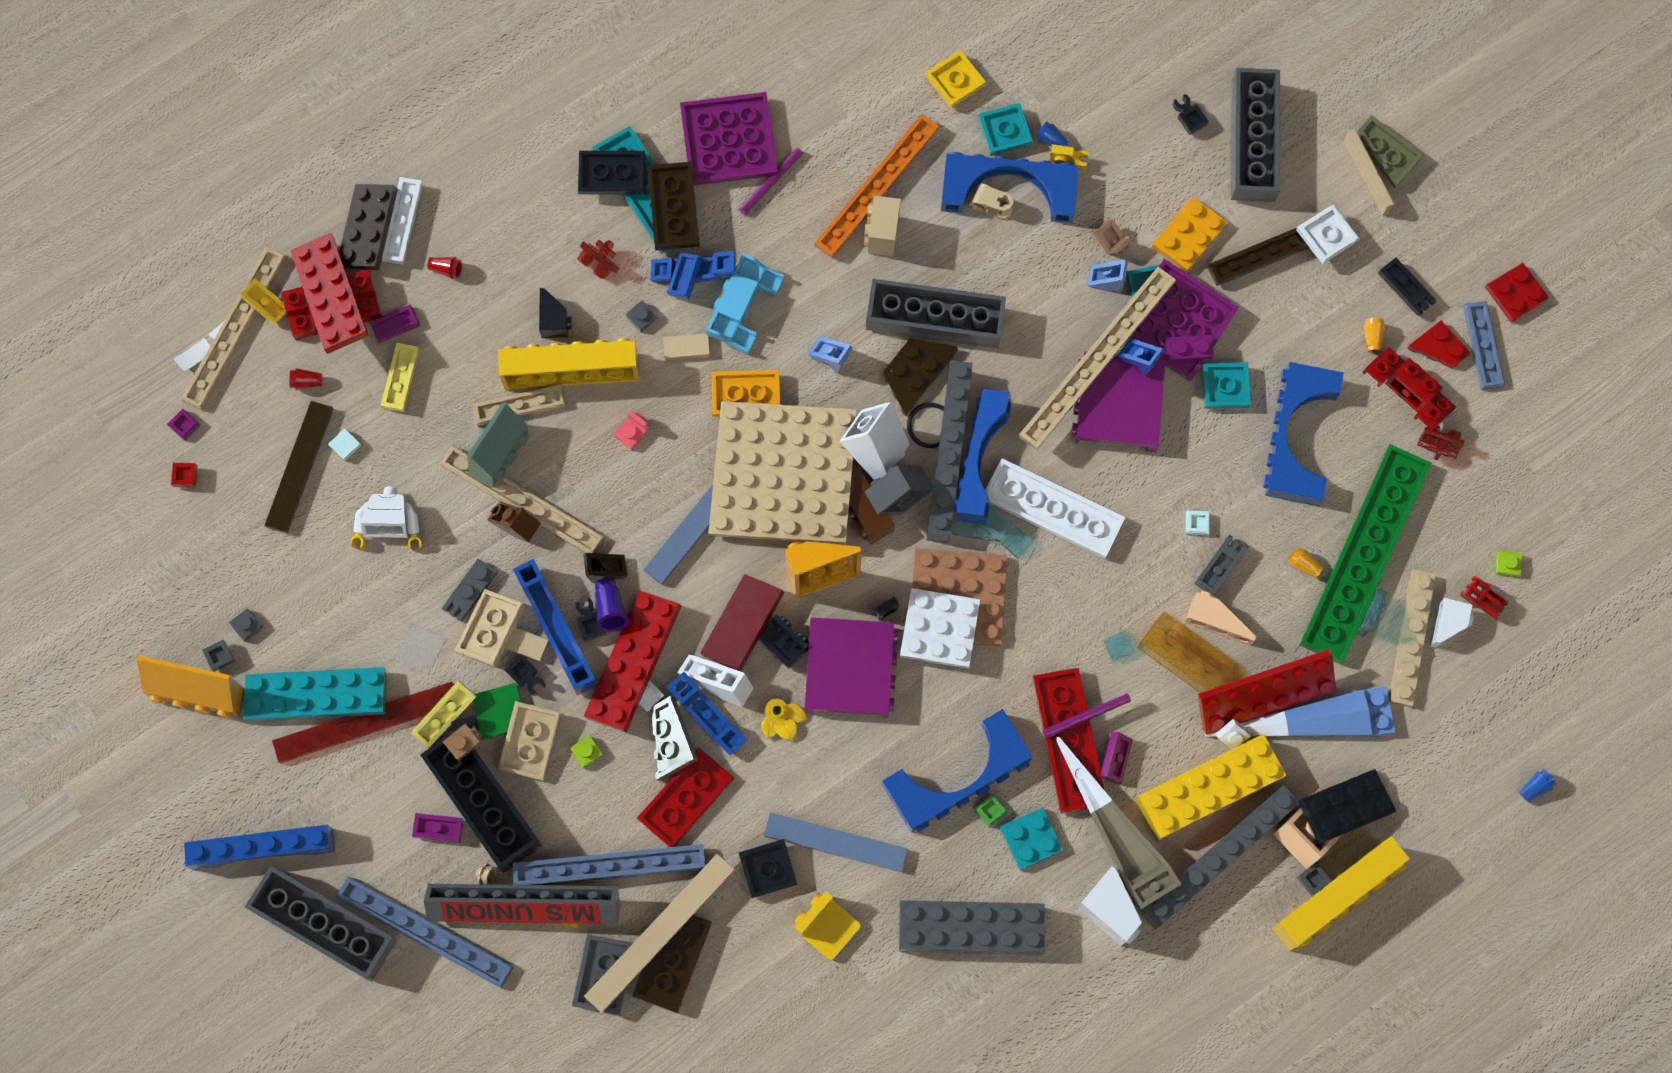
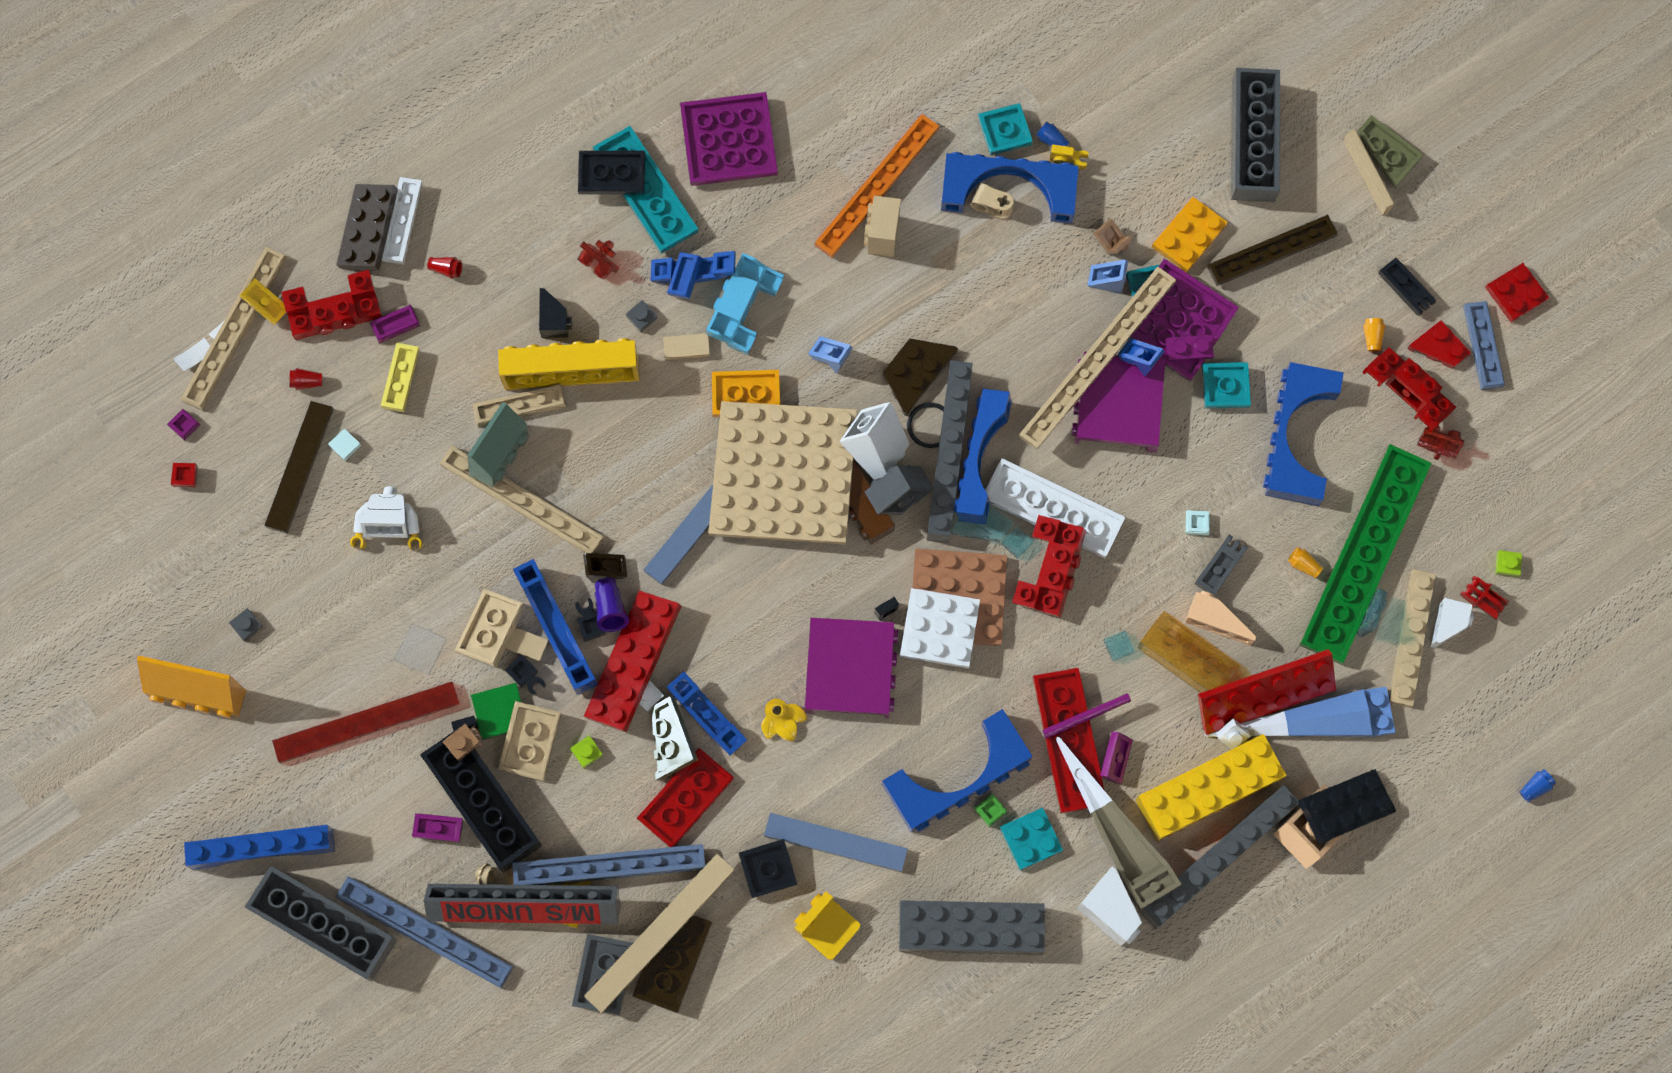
(218, 655): dark grey plate -> none
(314, 694): teal plate -> none
(329, 293): plate -> none
(443, 714): light yellow plate -> none
(470, 589): dark grey hinge -> none
(514, 521): reddish brown slope -> none
(632, 430): coral bracket -> none
(673, 206): dark brown plate -> none
(718, 680): white slope -> none
(742, 623): dark red tile -> none
(769, 183): magenta bar -> none
(783, 641): black bracket -> none
(820, 565): light orange slope -> none
(935, 313): dark grey brick -> none
(955, 79): yellow plate -> none
(1057, 567): none -> red bracket
(1190, 117): black plate -> none
(1314, 879): dark grey plate -> none
(1327, 234): white tile -> none
(1337, 896): yellow brick -> none

